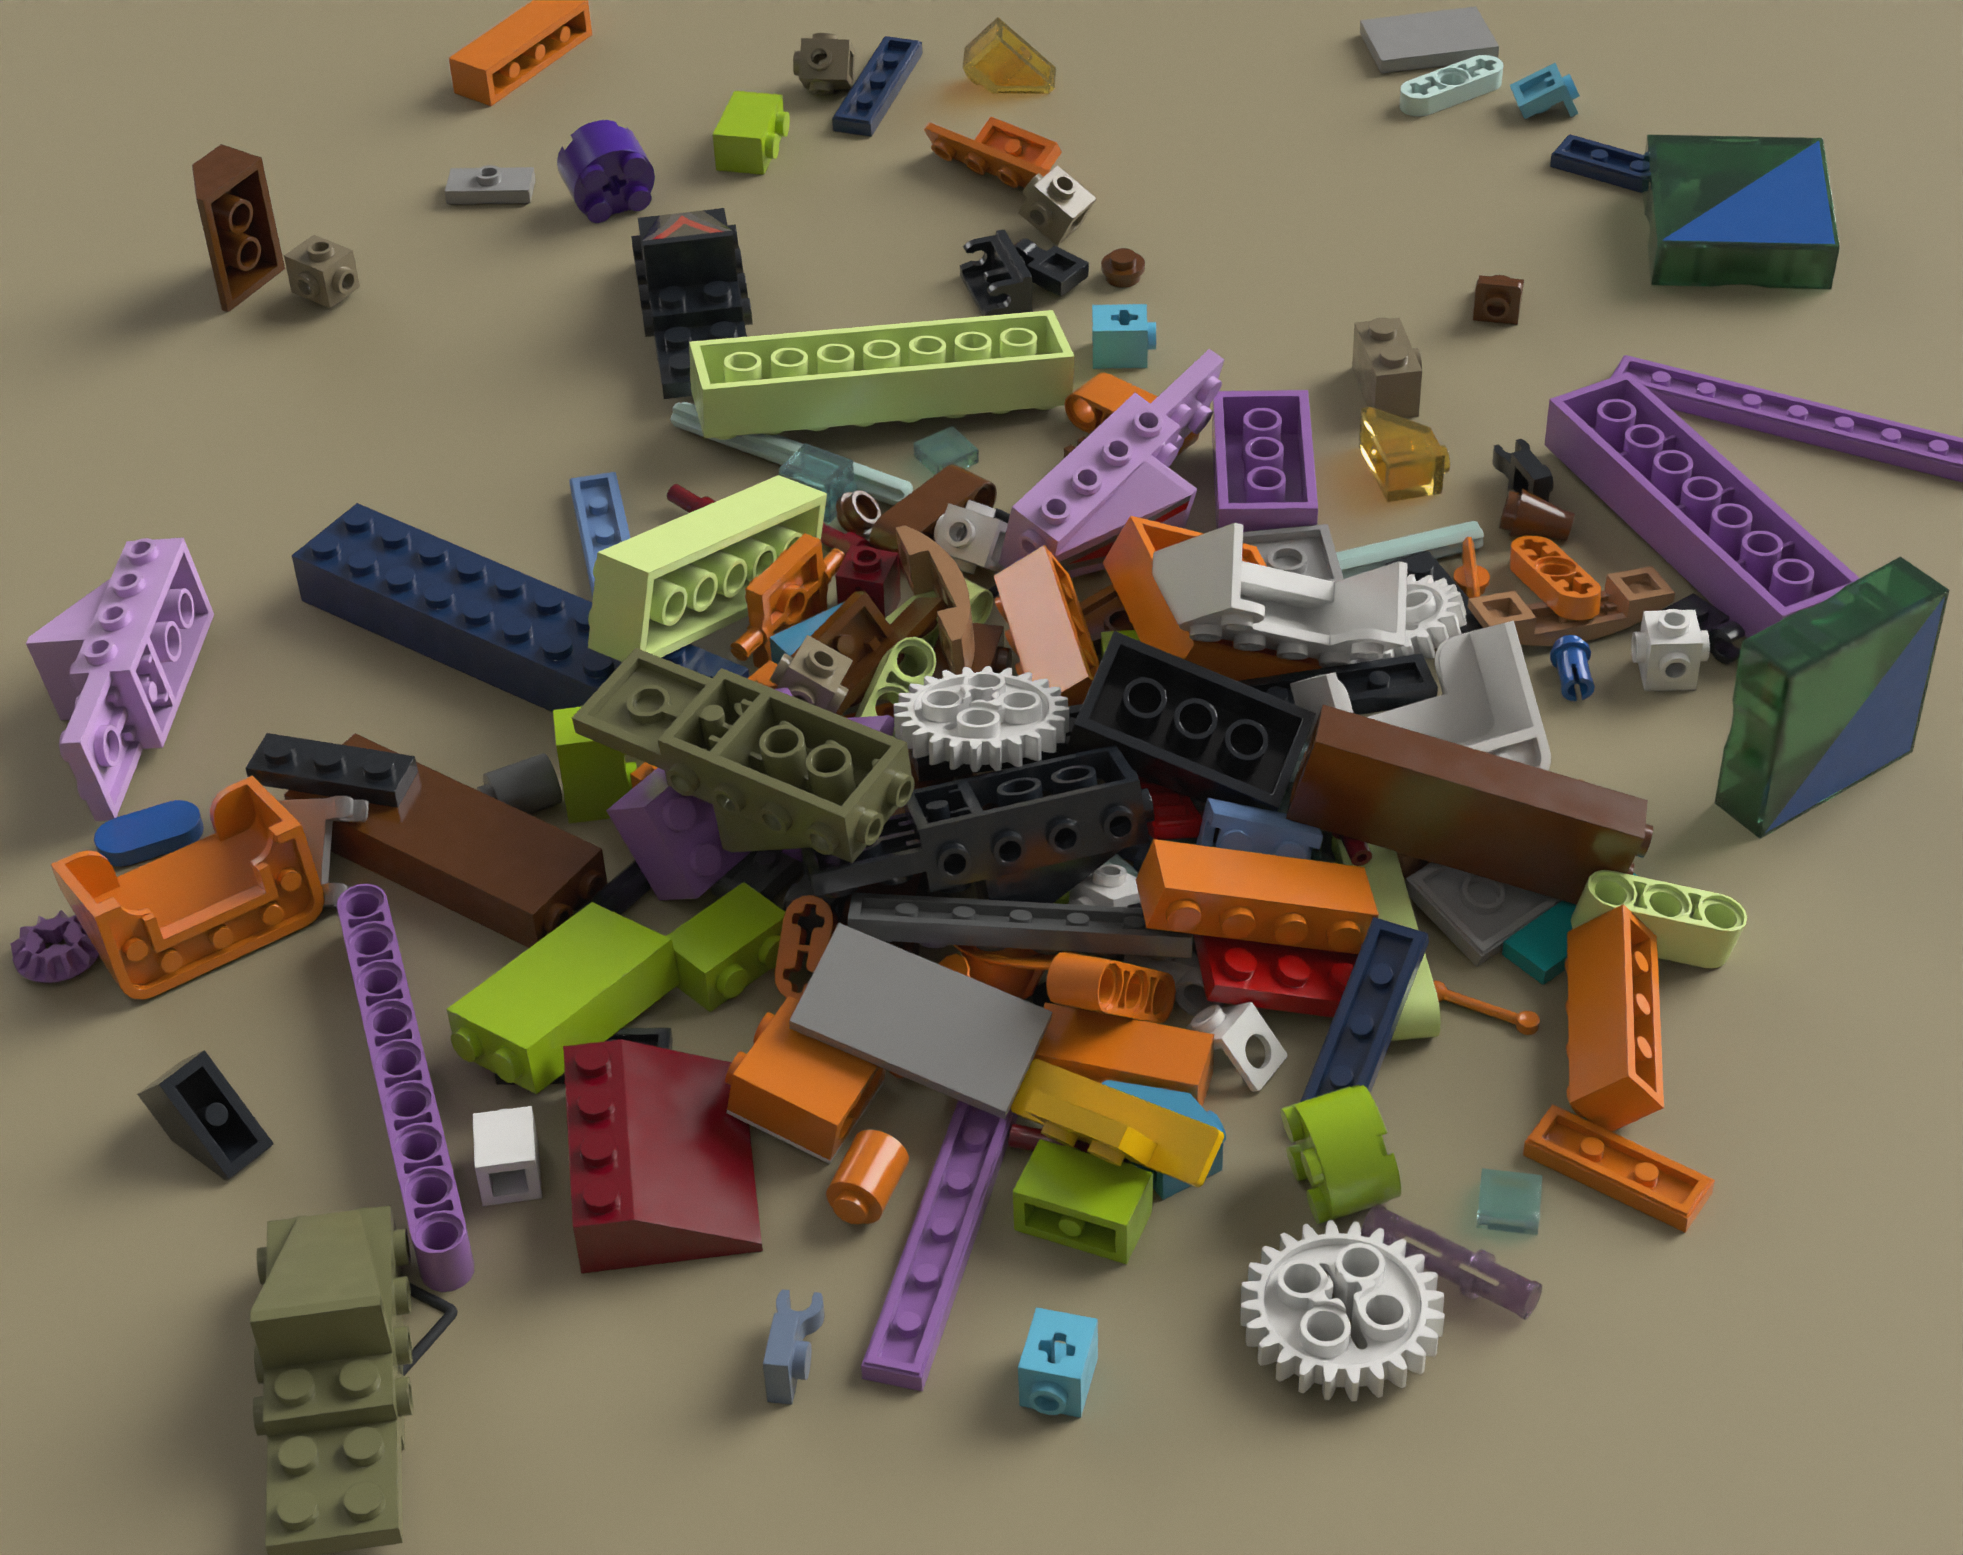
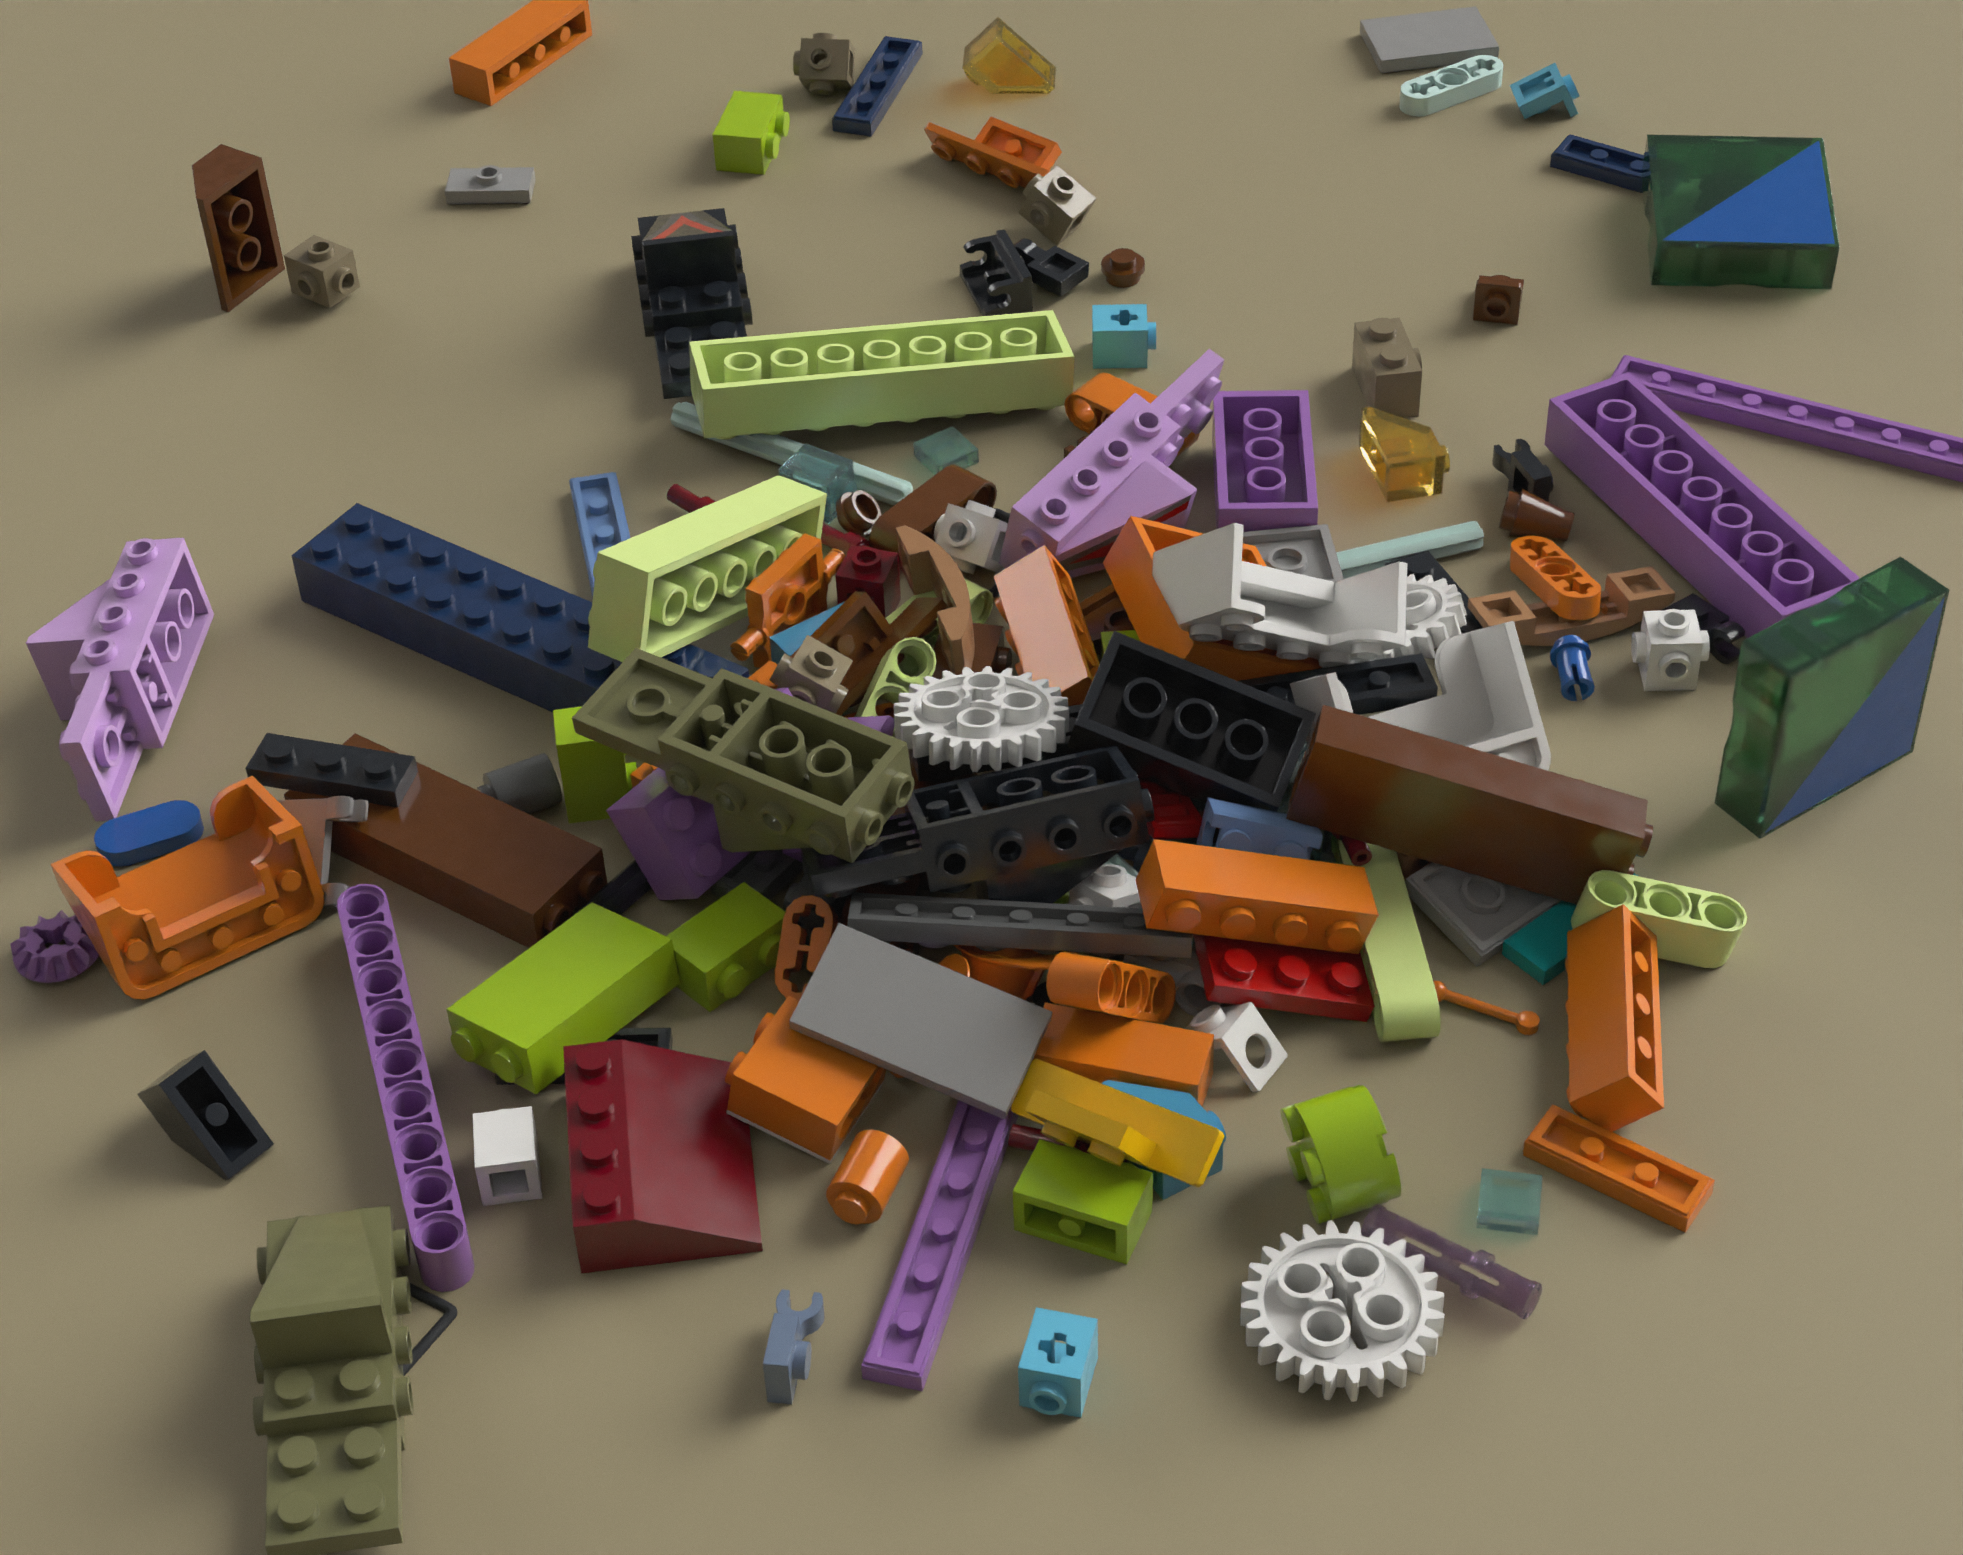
(606, 170): dark purple brick -> none
(1368, 1009): dark blue tile -> none
(1470, 576): orange piece -> none

